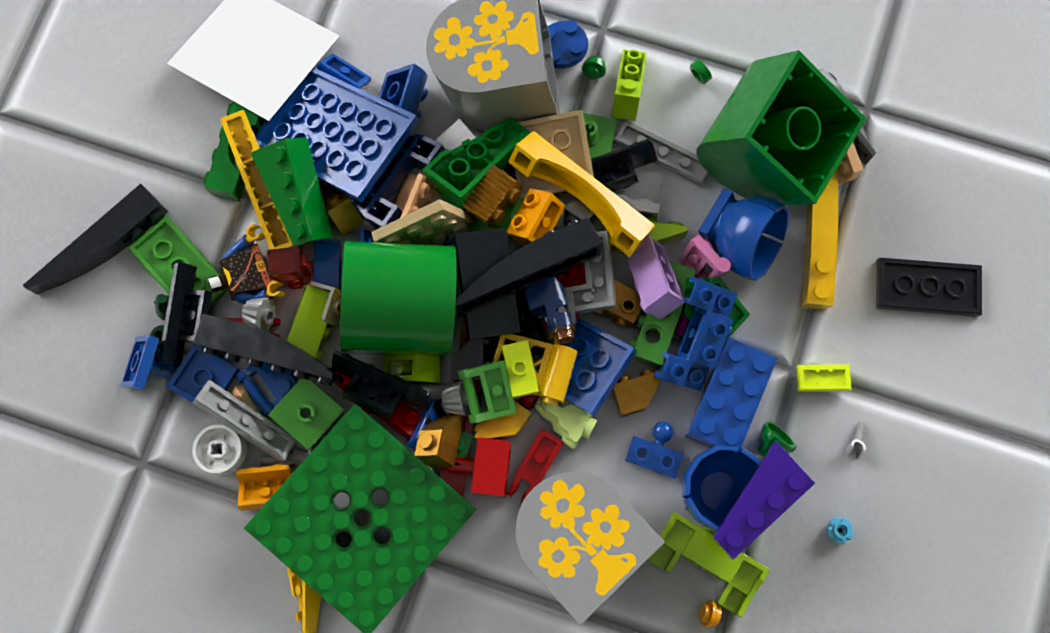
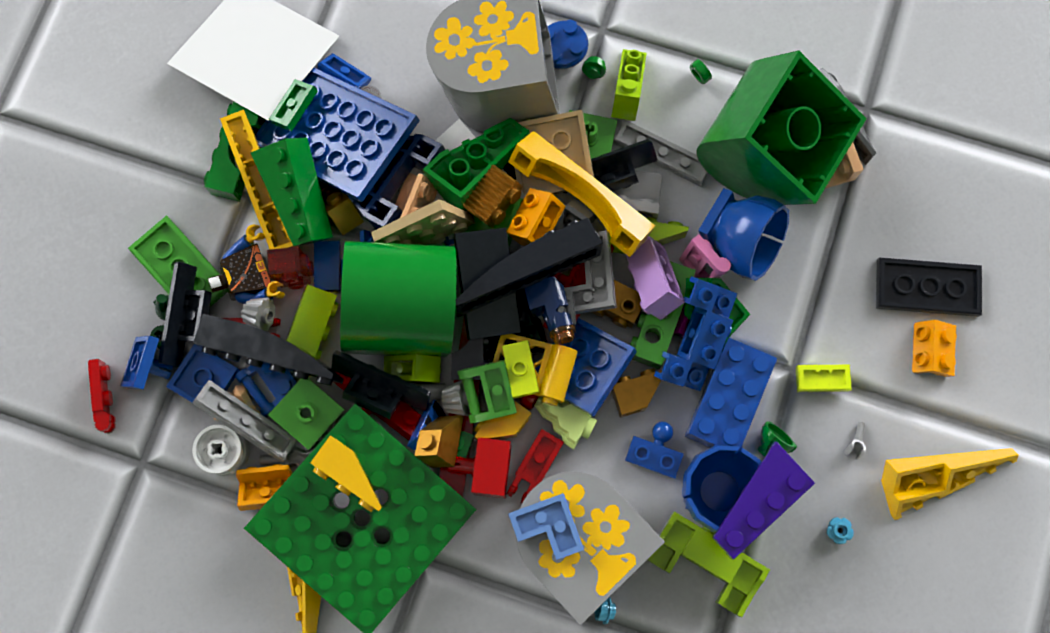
(100, 395): none -> red hinge
(101, 241): black slope -> none
(293, 105): none -> green plate
(333, 306): light grey bracket -> none
(343, 466): none -> yellow slope
(405, 88): blue brick -> none
(550, 517): none -> medium blue plate
(606, 611): none -> medium azure plate
(710, 614): light orange plate -> none
(821, 249): yellow slope -> none
(918, 479): none -> yellow wedge
(934, 348): none -> light orange bracket

